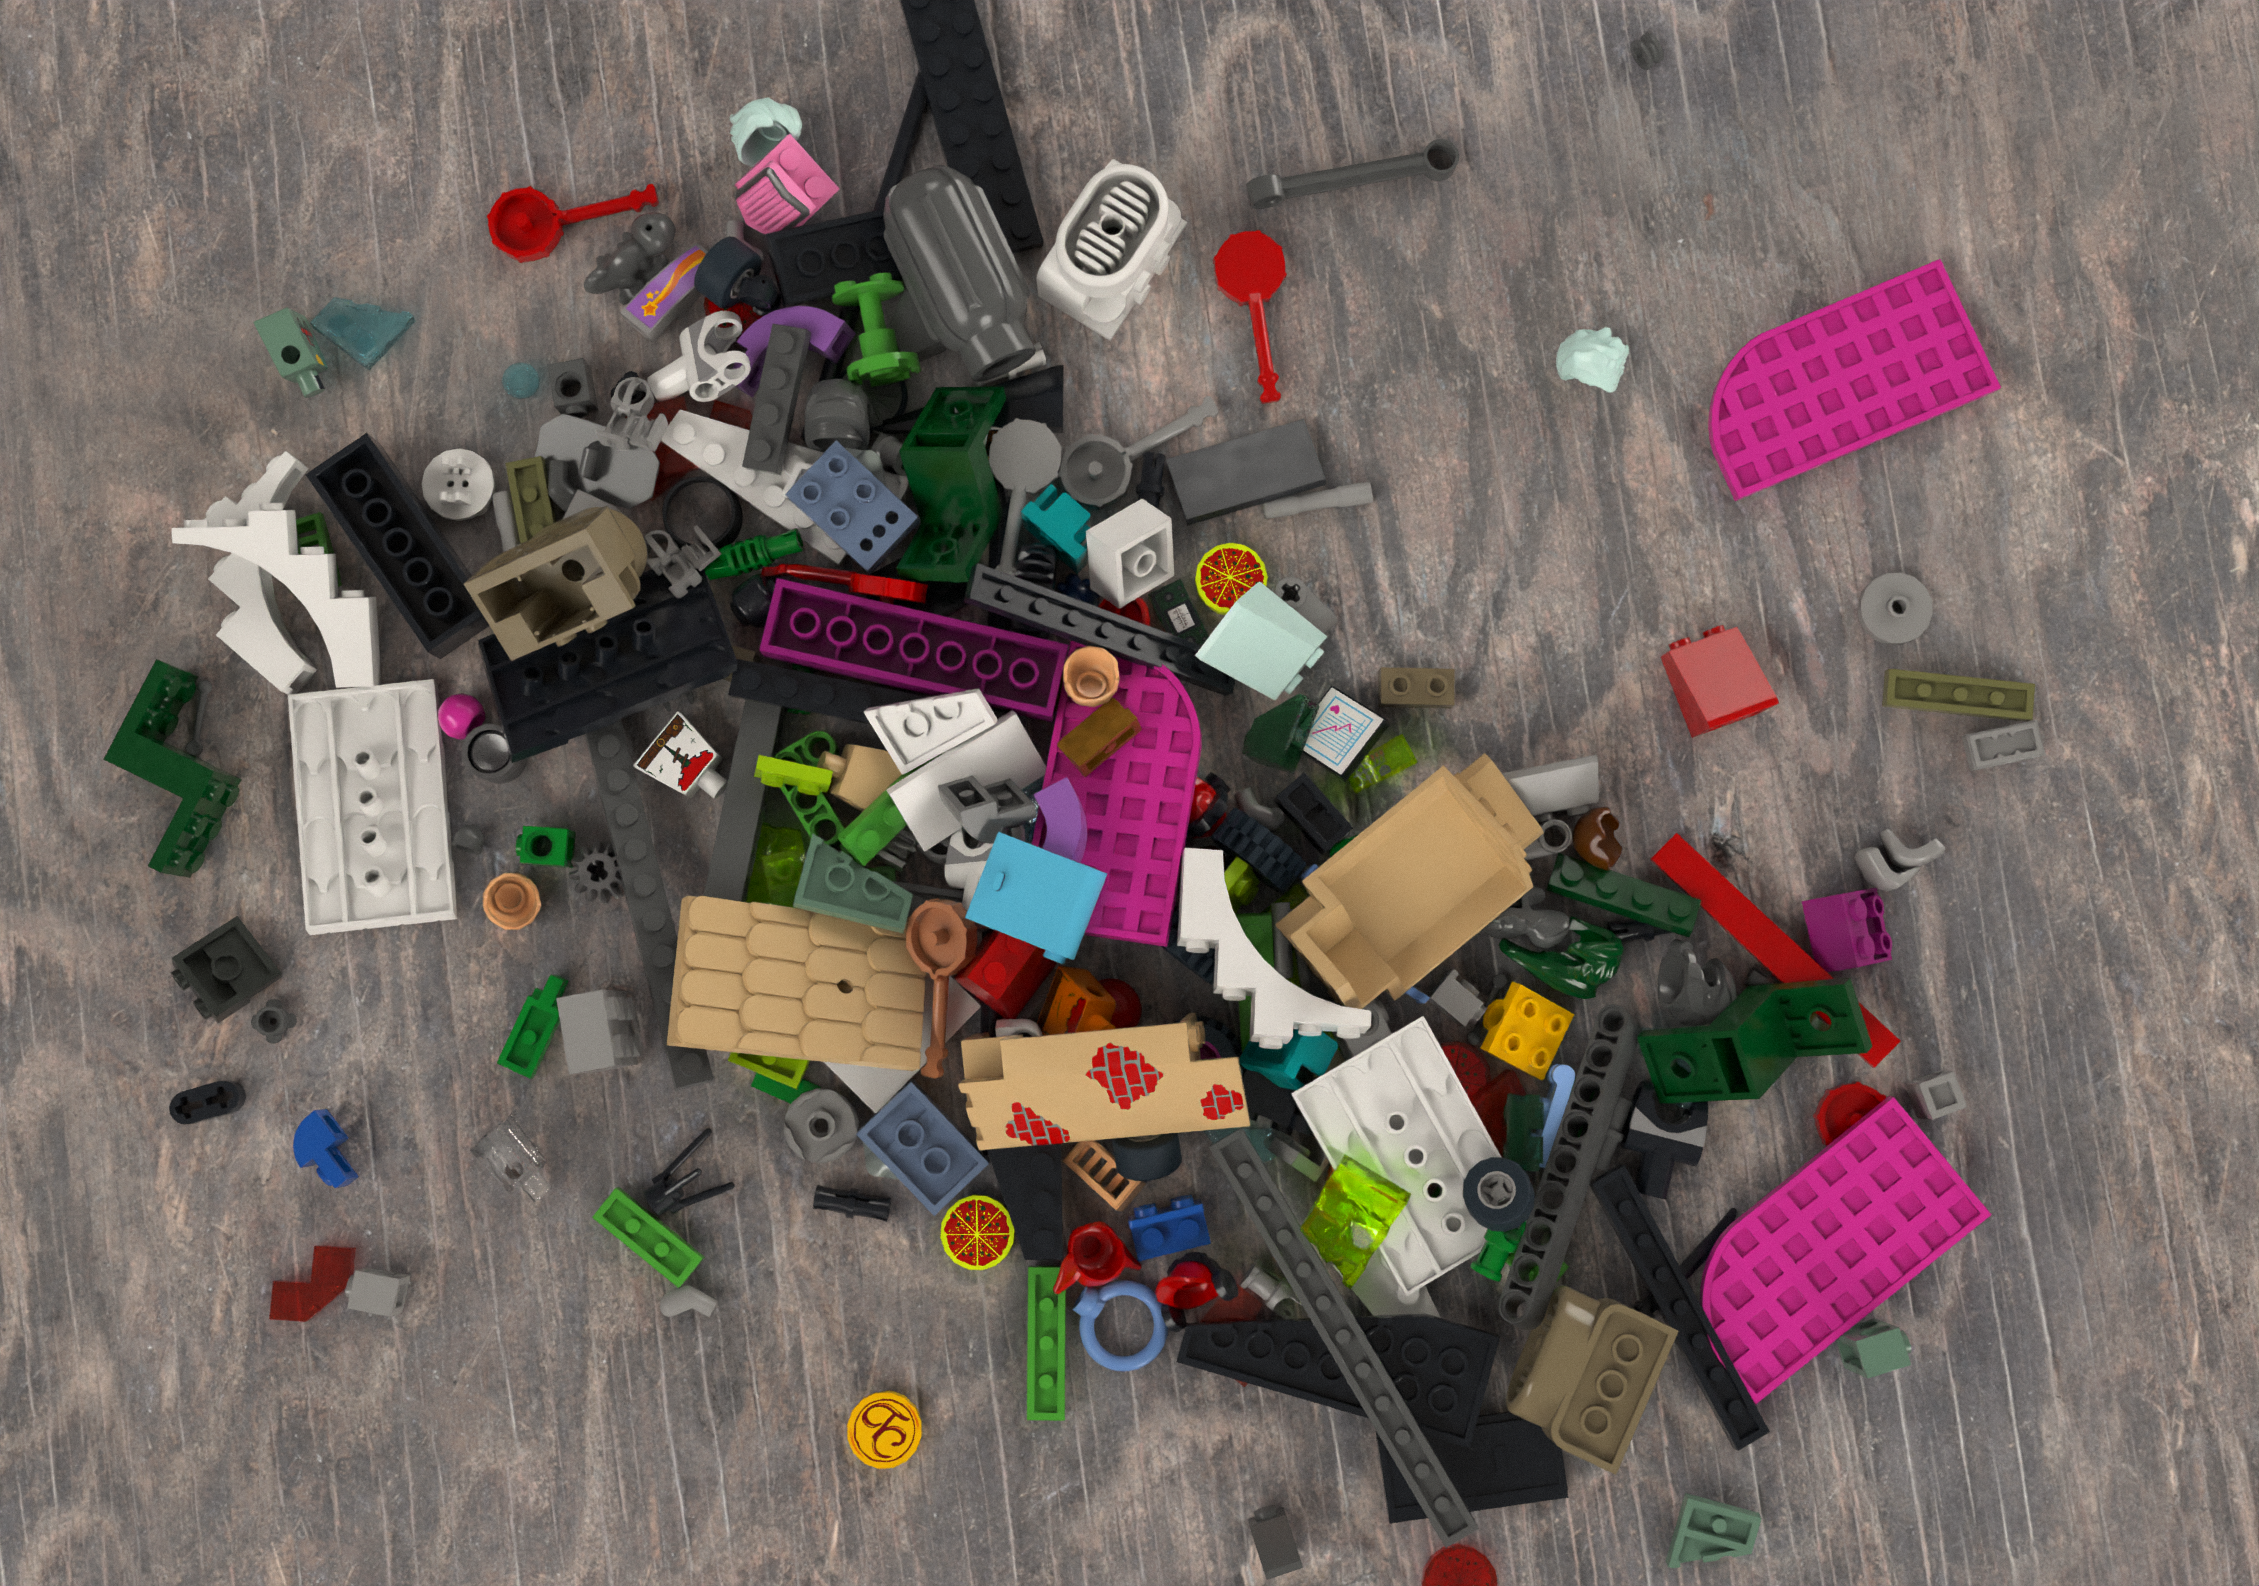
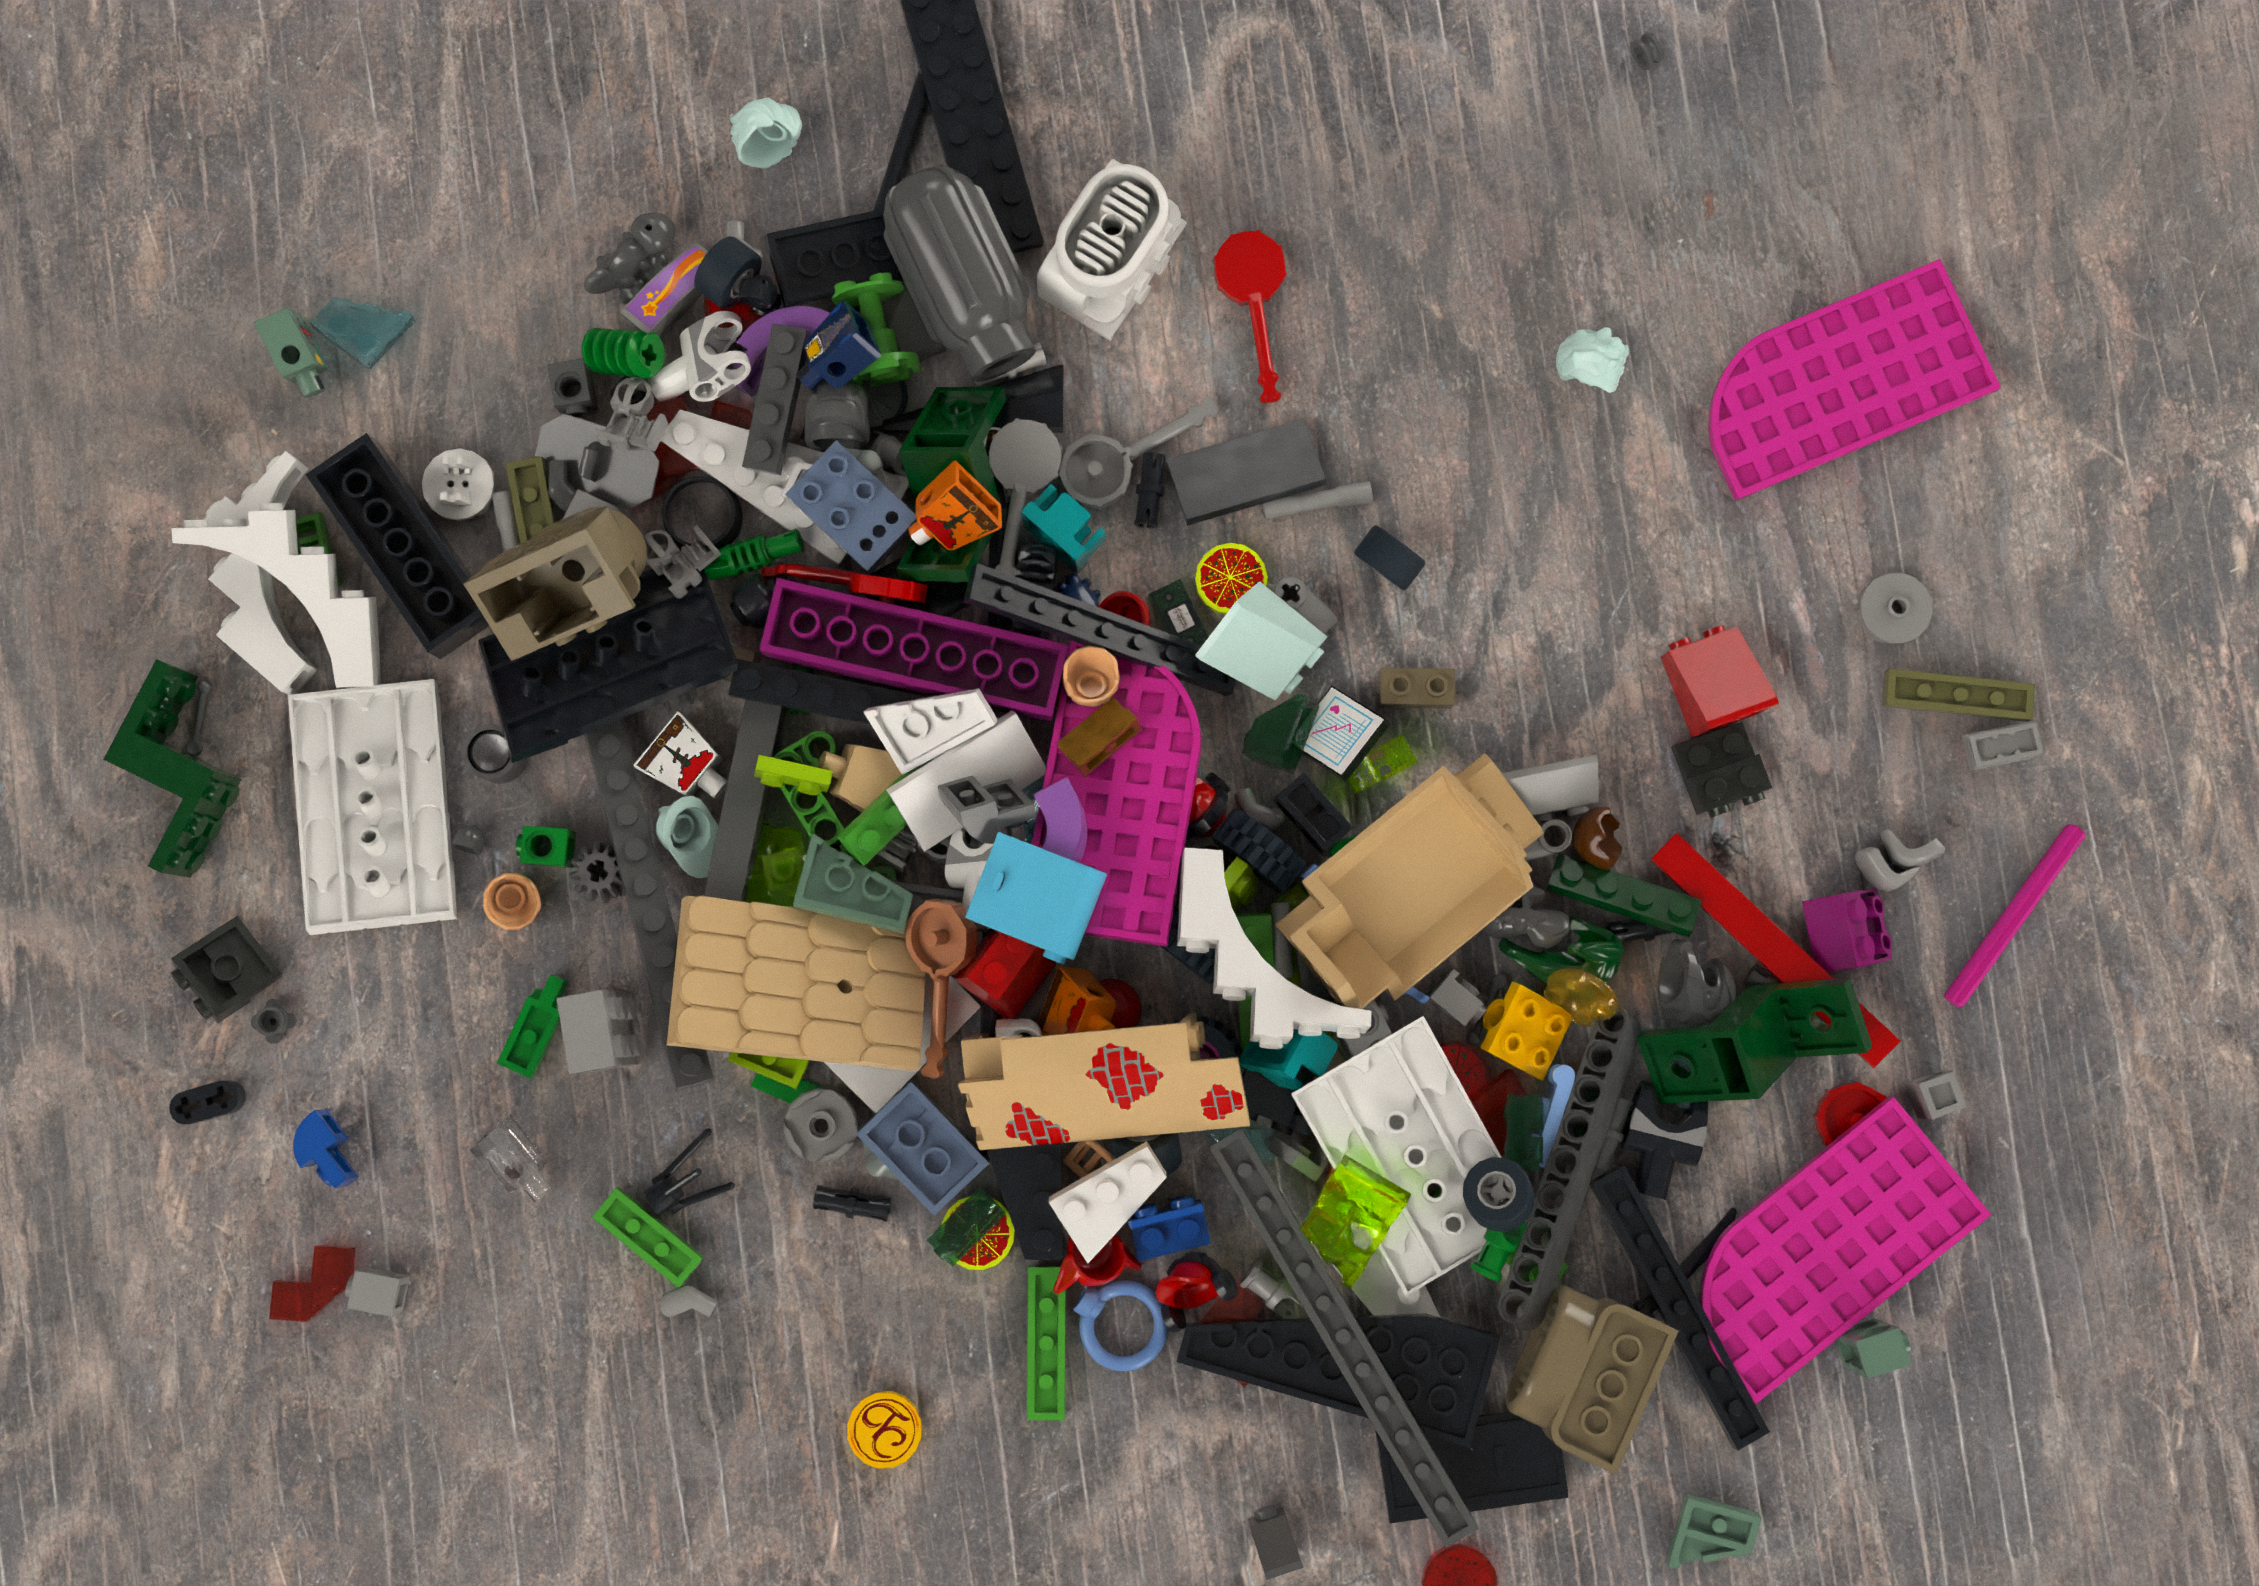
(460, 715): dark pink piece -> none
(521, 380): clear light blue plate -> none
(530, 224): red piece -> none
(623, 352): none -> green piece
(688, 833): none -> light aqua piece
(783, 189): bright pink piece -> none
(839, 348): none -> dark blue torso
(955, 510): none -> orange torso
(966, 1226): none -> clear green hinge
(1107, 1198): none -> white wing
(1130, 553): white brick -> none
(1272, 189): dark grey piece -> none
(1389, 557): none -> black wheel
(1581, 995): none -> clear yellow dish
(1721, 770): none -> pearl dark grey plate
(2014, 915): none -> dark pink axle

